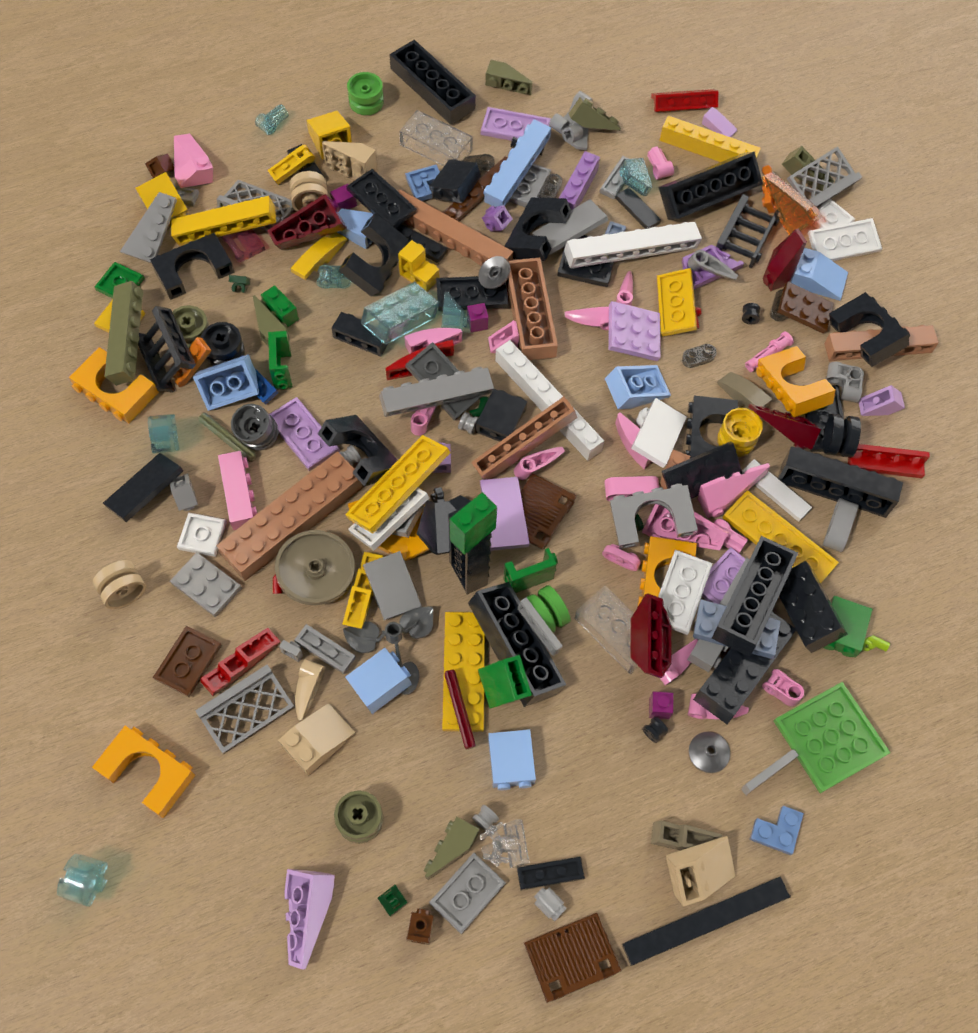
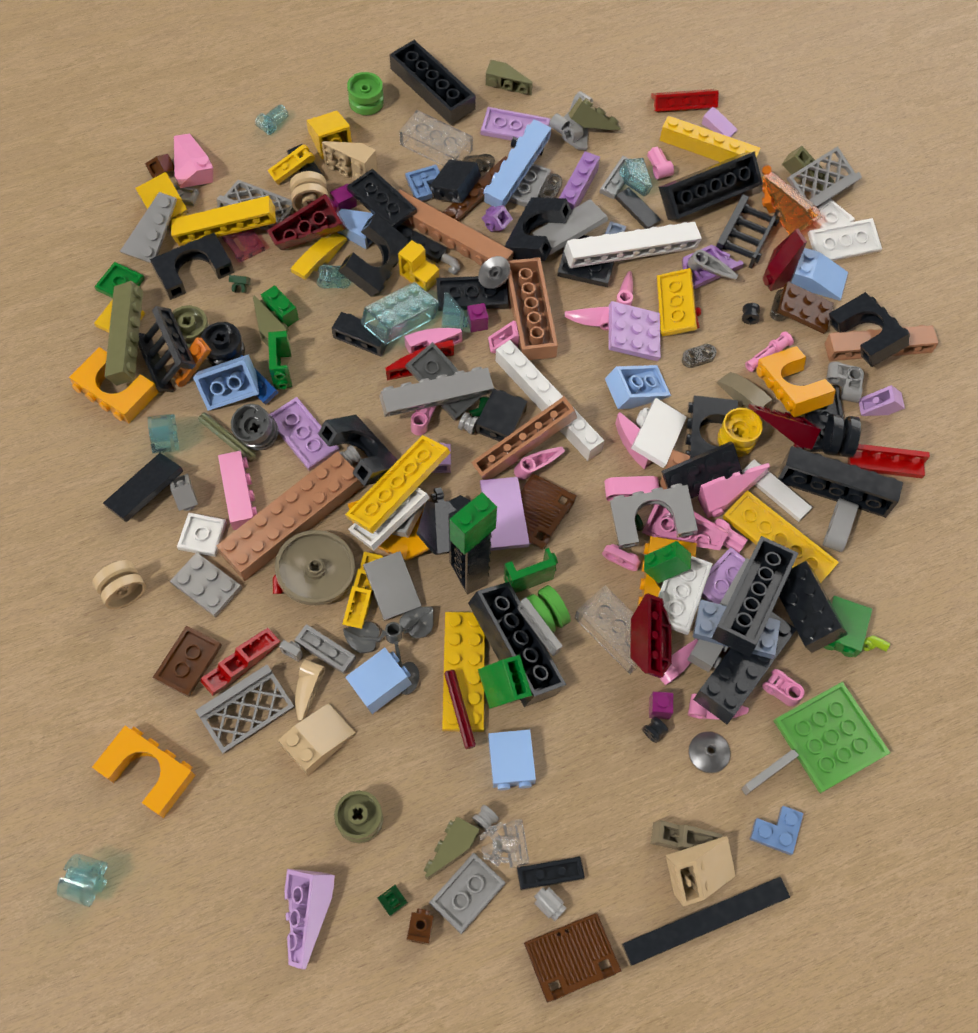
(453, 262): none -> light grey arm
(667, 562): none -> green brick

